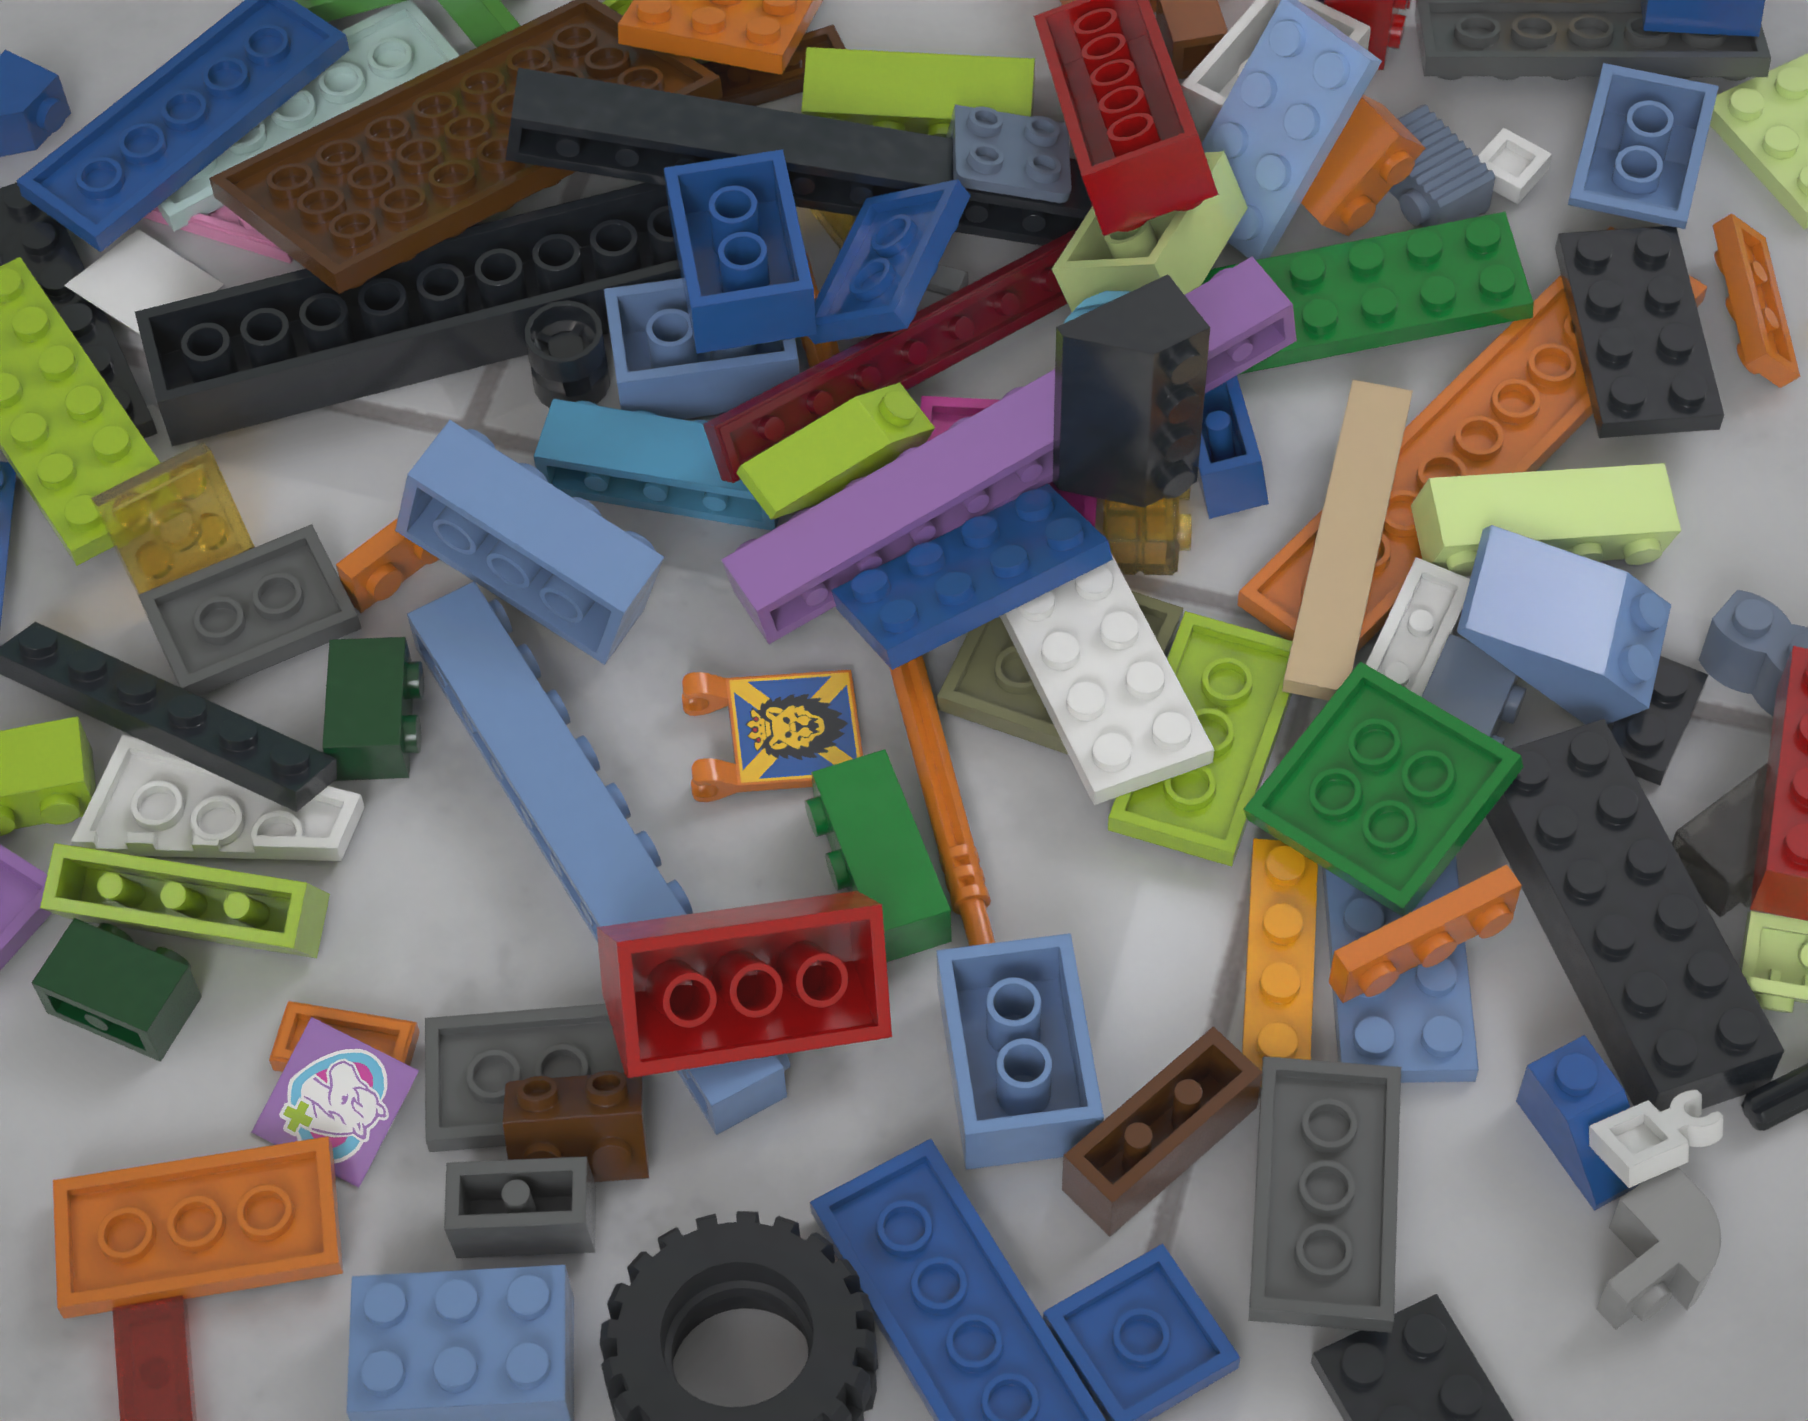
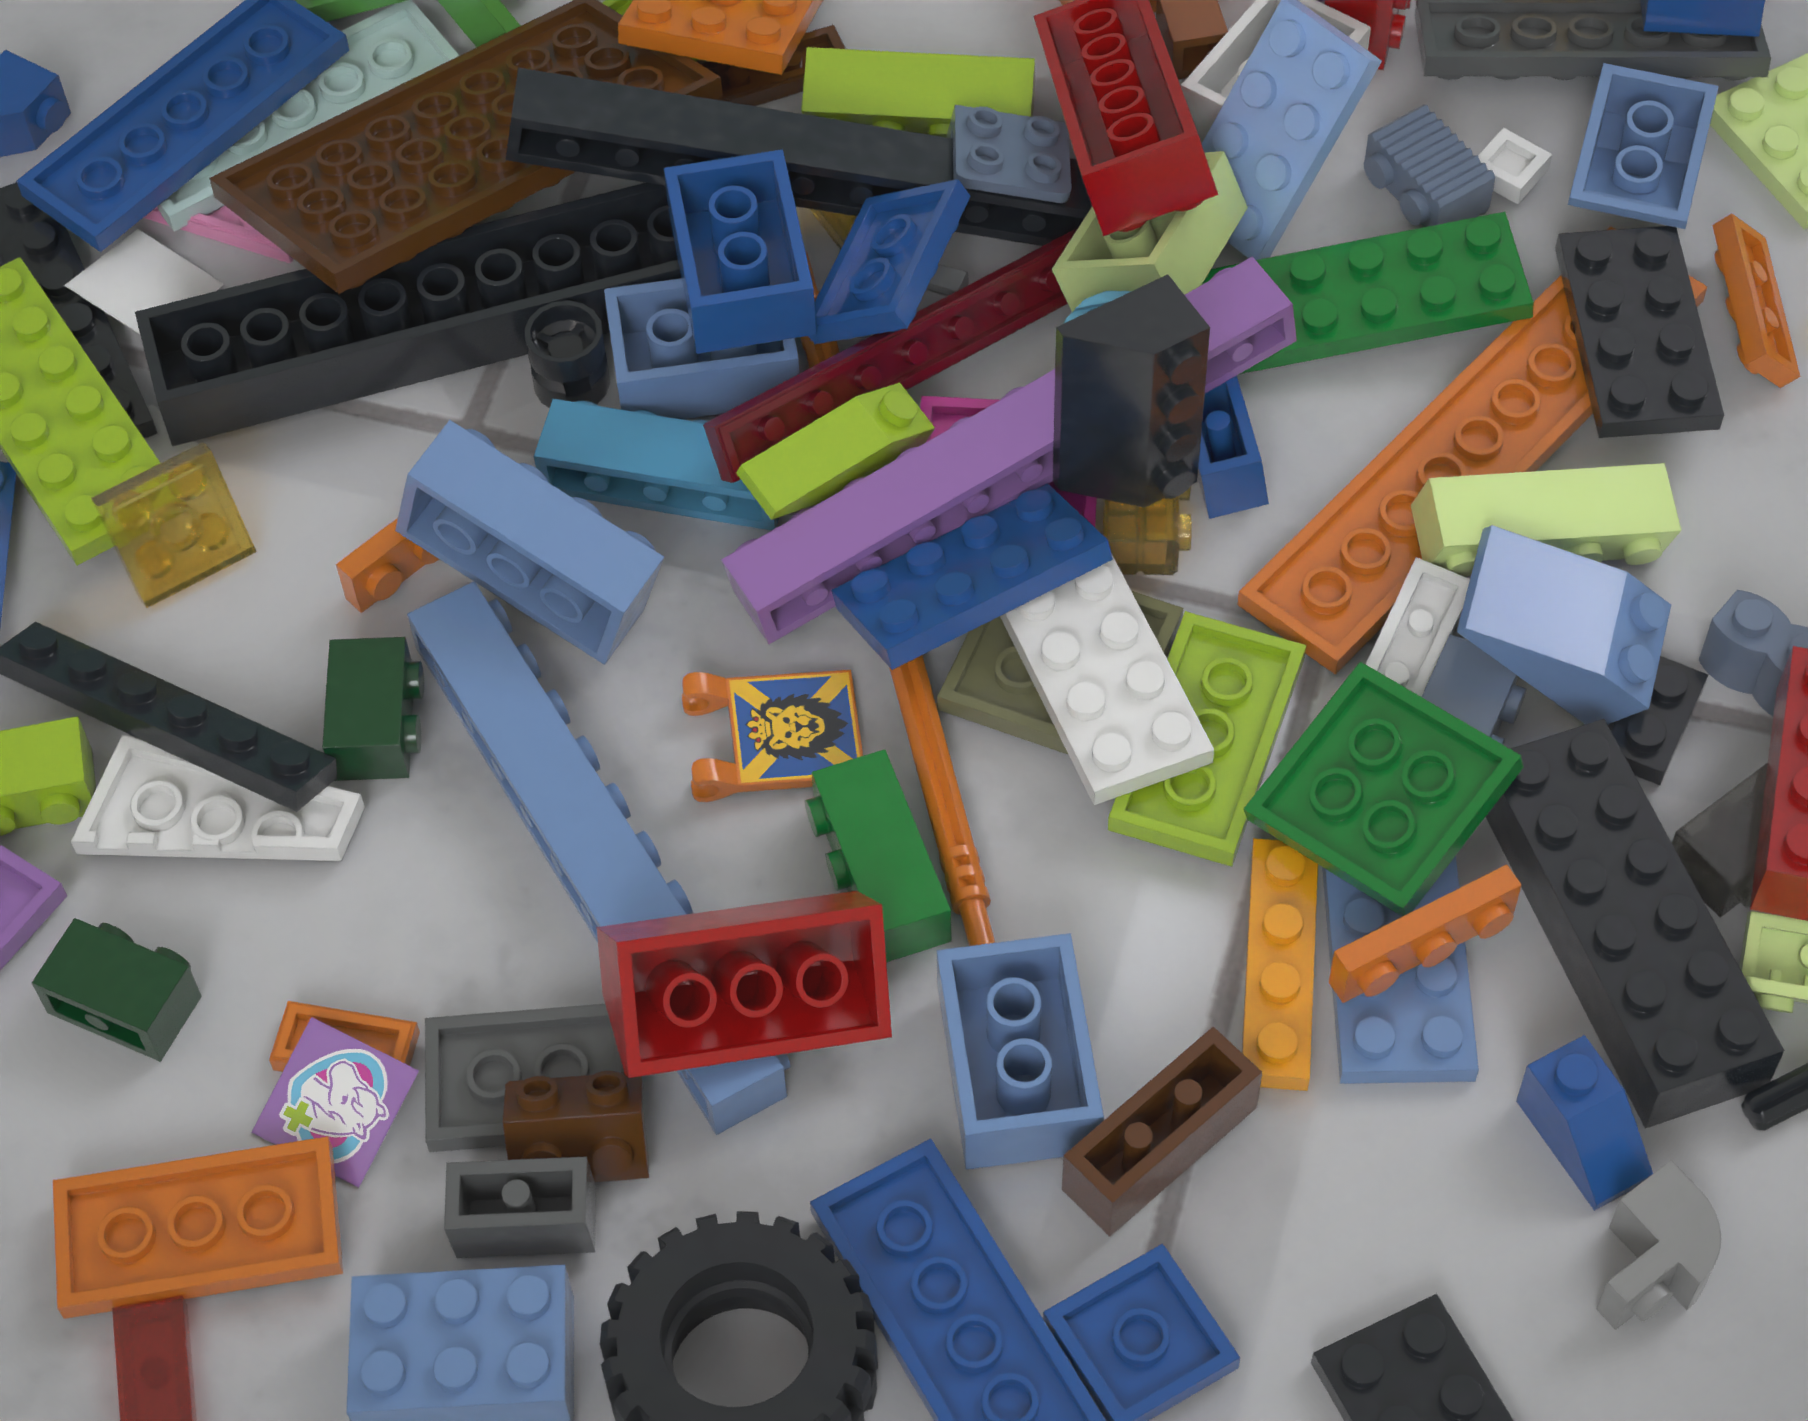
(185, 900): lime brick -> none
(250, 612): dark grey plate -> none
(1326, 1195): dark grey plate -> none
(1347, 540): tan tile -> none
(1362, 168): orange brick -> none
(1651, 1142): white plate -> none

